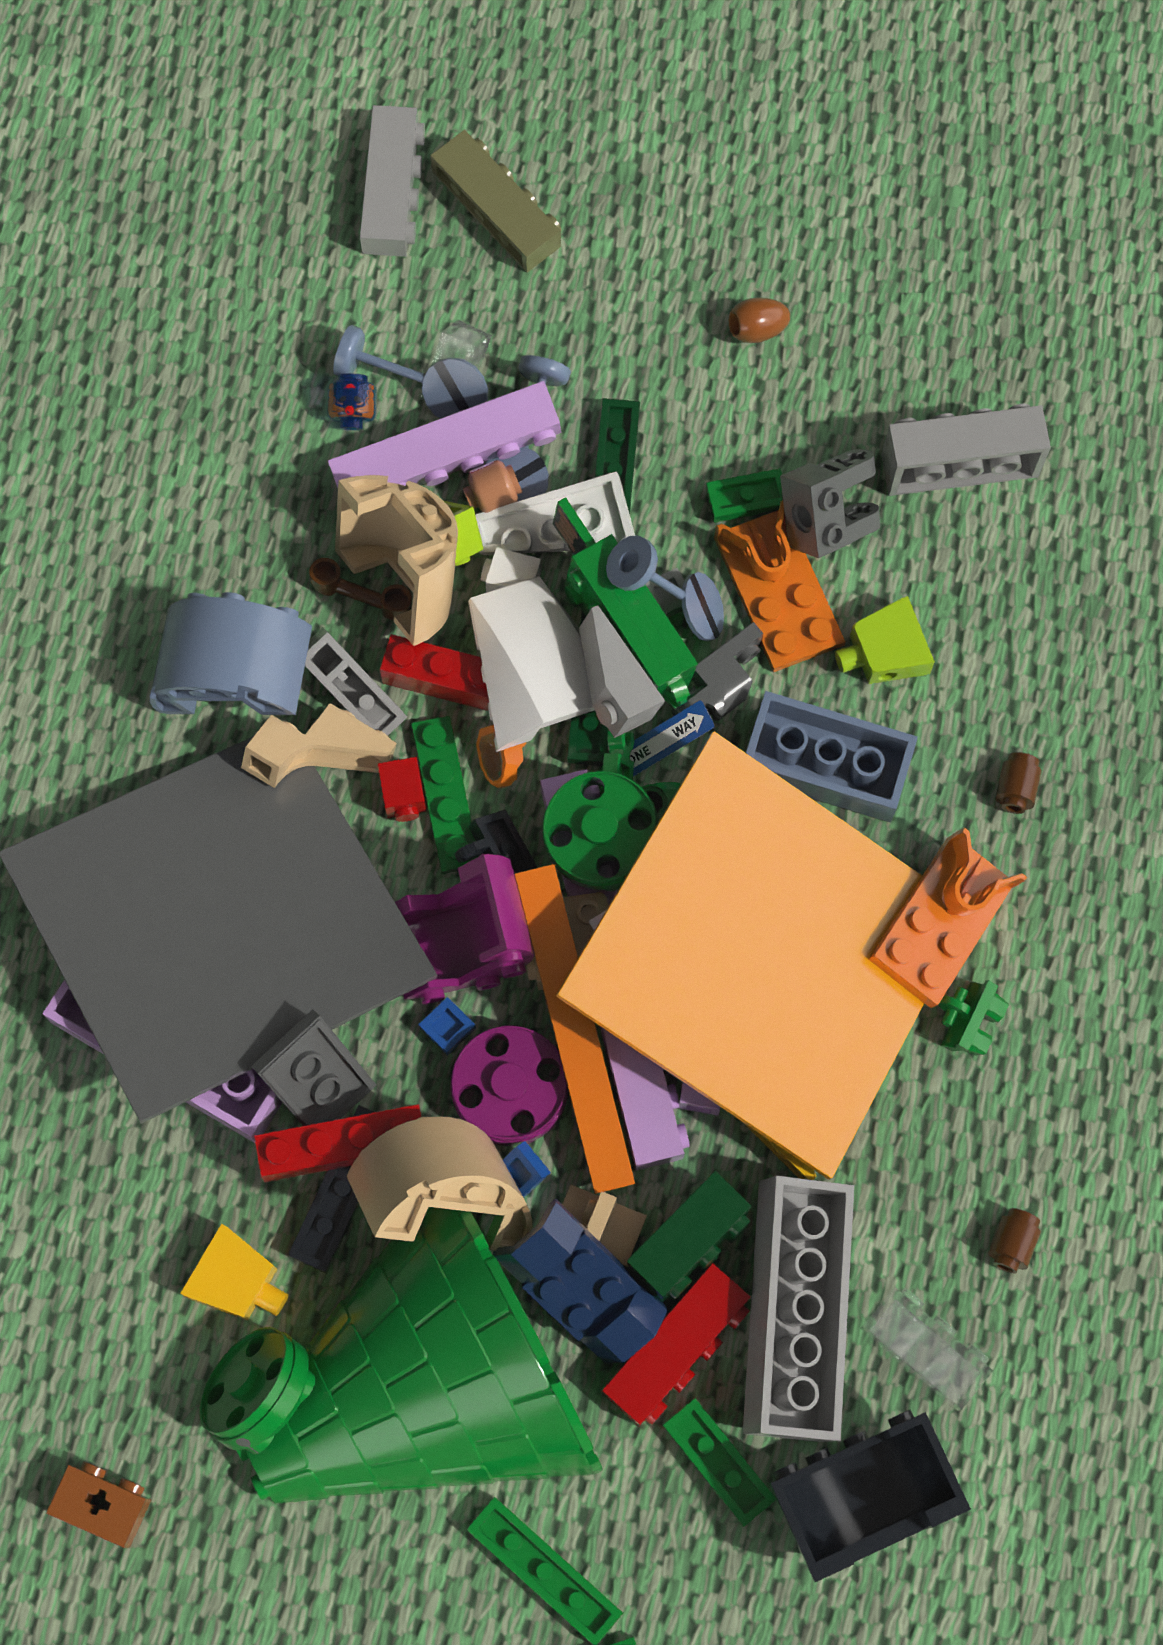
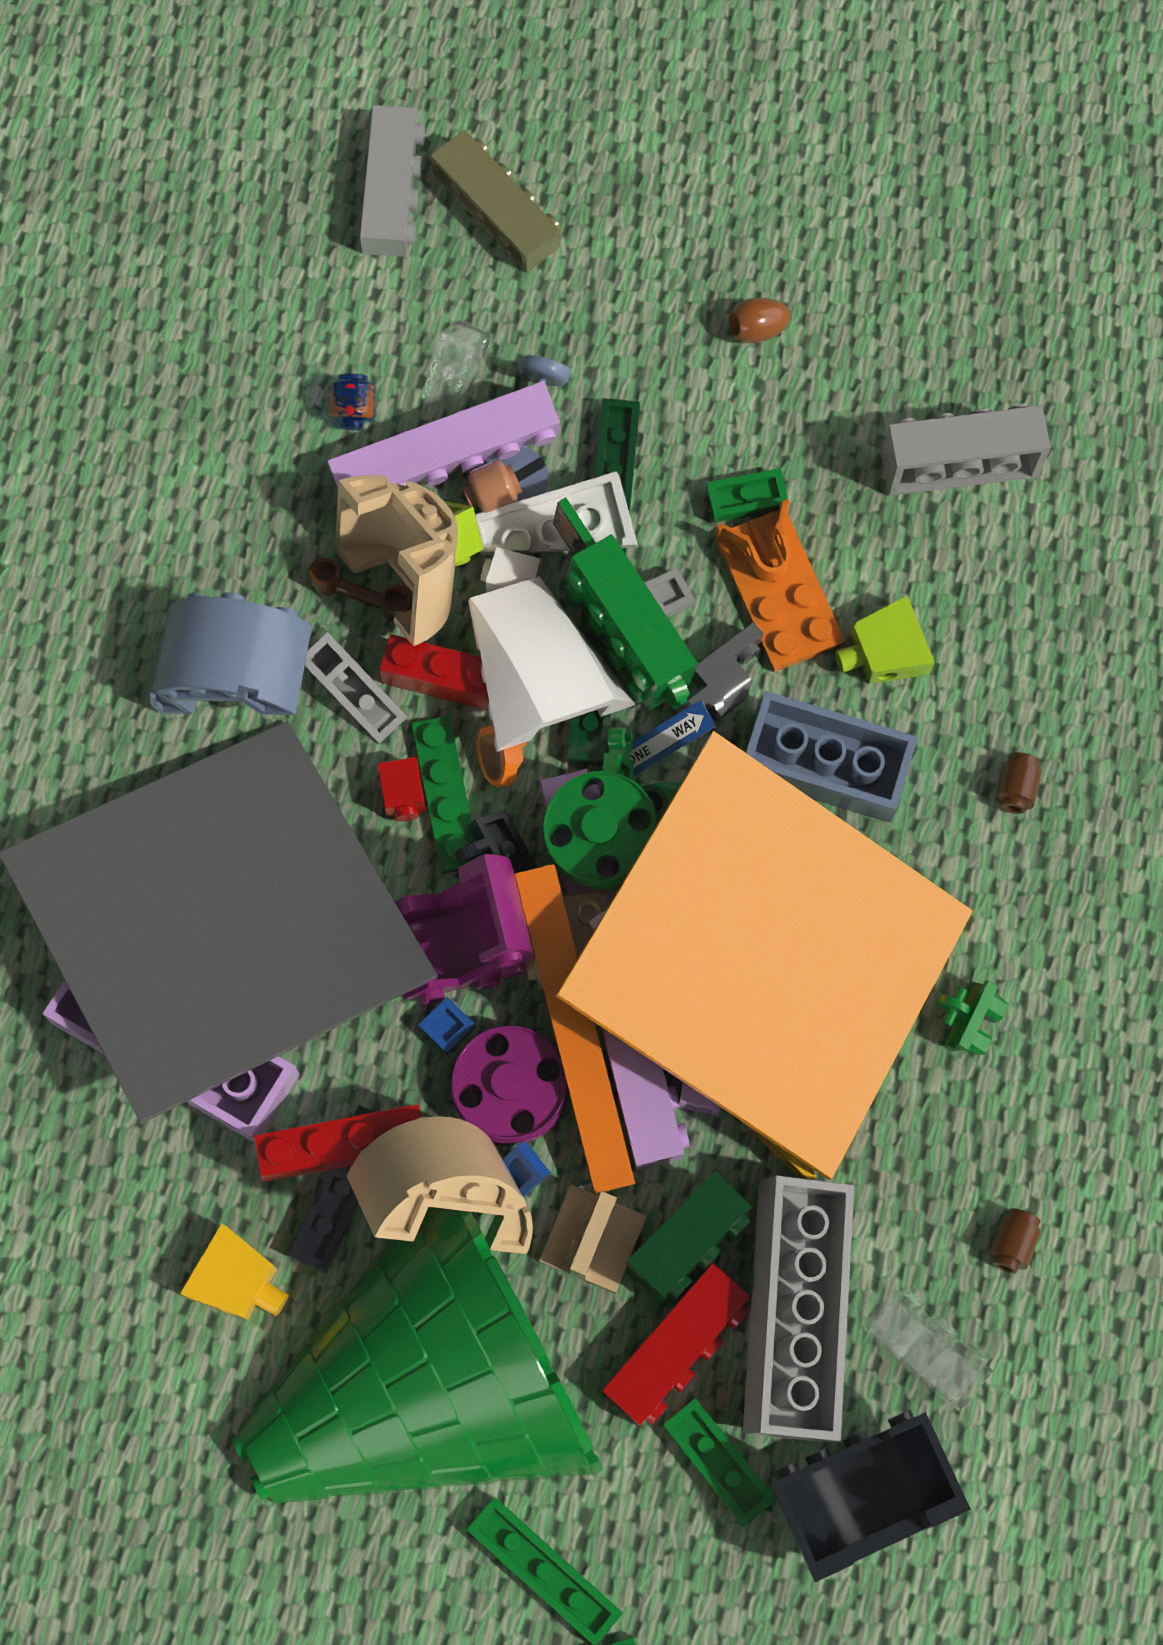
(74, 1504): dark orange brick -> none
(255, 1389): green piece -> none
(314, 1072): dark grey tile -> none
(331, 742): tan arch -> none
(446, 387): sand blue piece -> none
(584, 1286): dark blue piece -> none
(616, 681): light grey slope -> none
(635, 563): sand blue piece -> none
(815, 505): dark grey brick -> none
(943, 919): orange plate -> none

